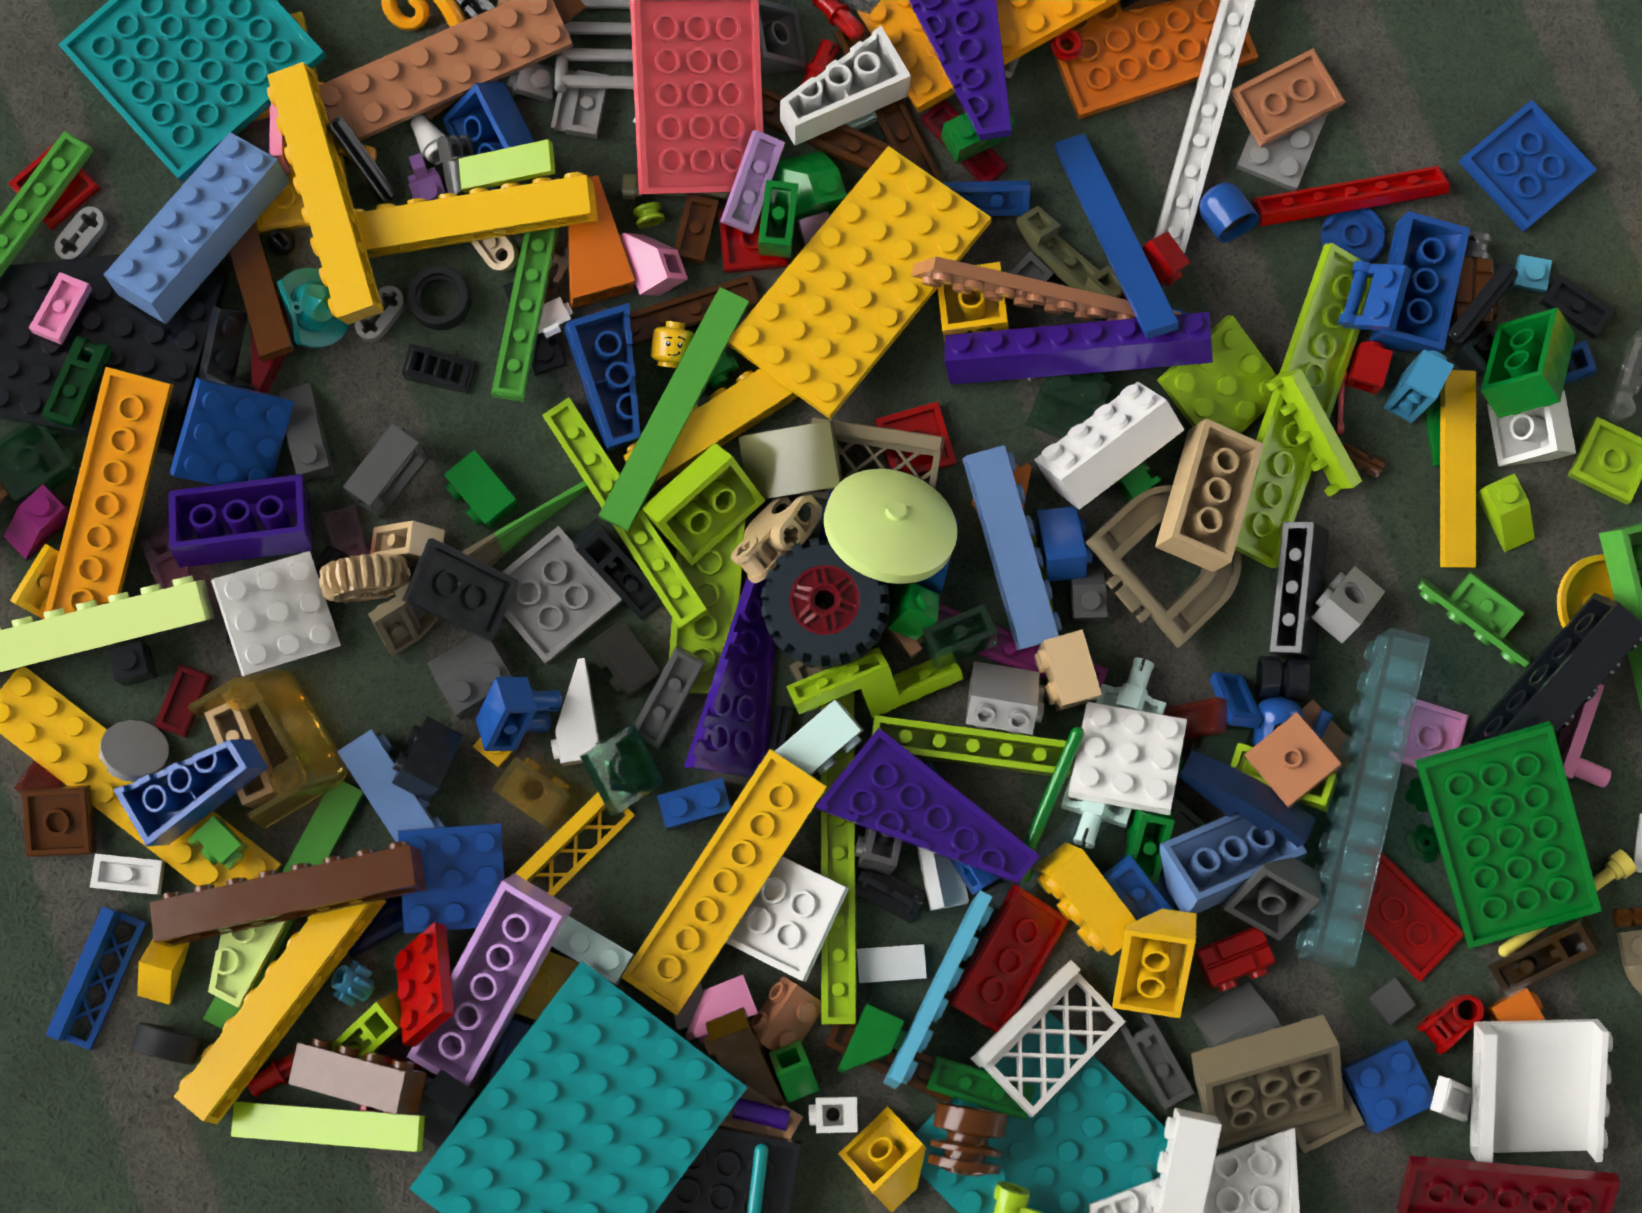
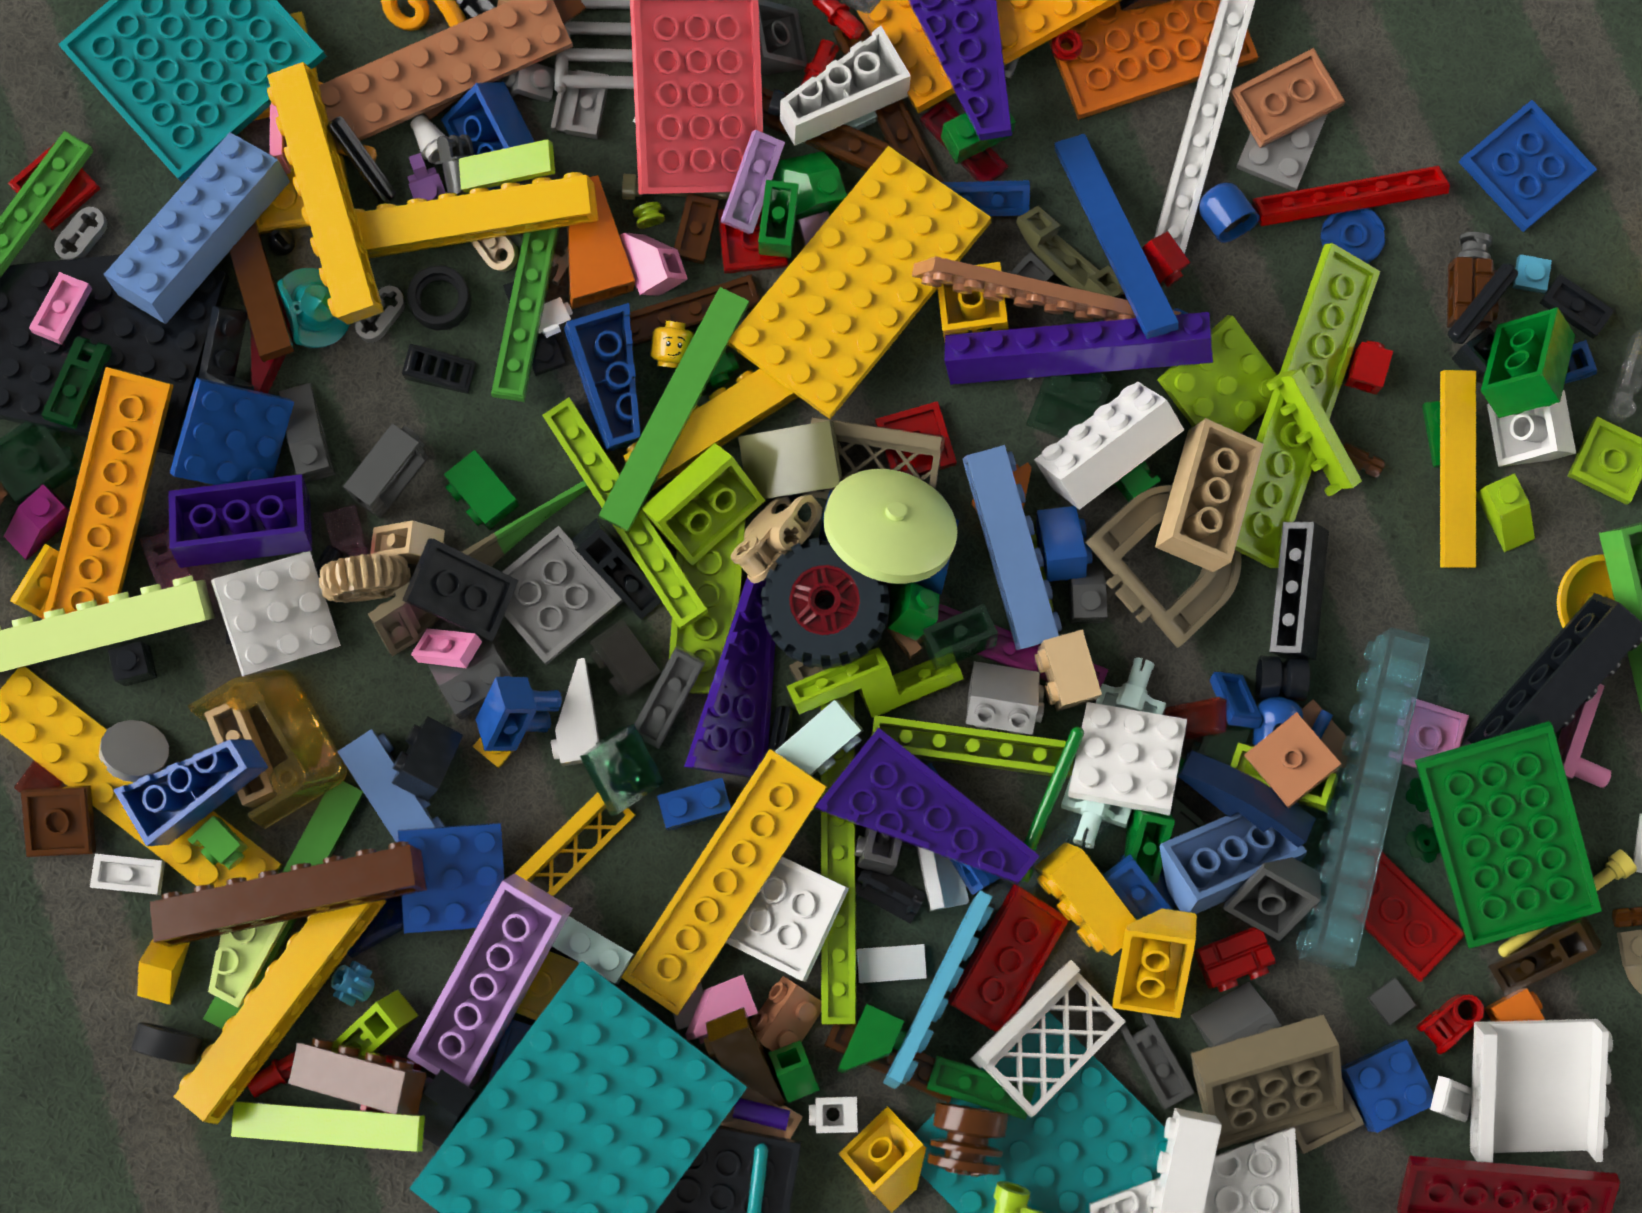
(85, 972): blue fence -> none
(185, 689): dark red tile -> none
(424, 984): red plate -> none
(446, 648): none -> bright pink plate
(513, 788): clear yellow brick -> none
(774, 107): none -> black hinge
(1340, 407): coral hinge -> none
(1347, 604): light grey brick -> none
(1383, 299): blue plate -> none
(1419, 385): dark azure brick -> none
(1435, 256): blue slope -> none
(1483, 610): bright green bracket -> none

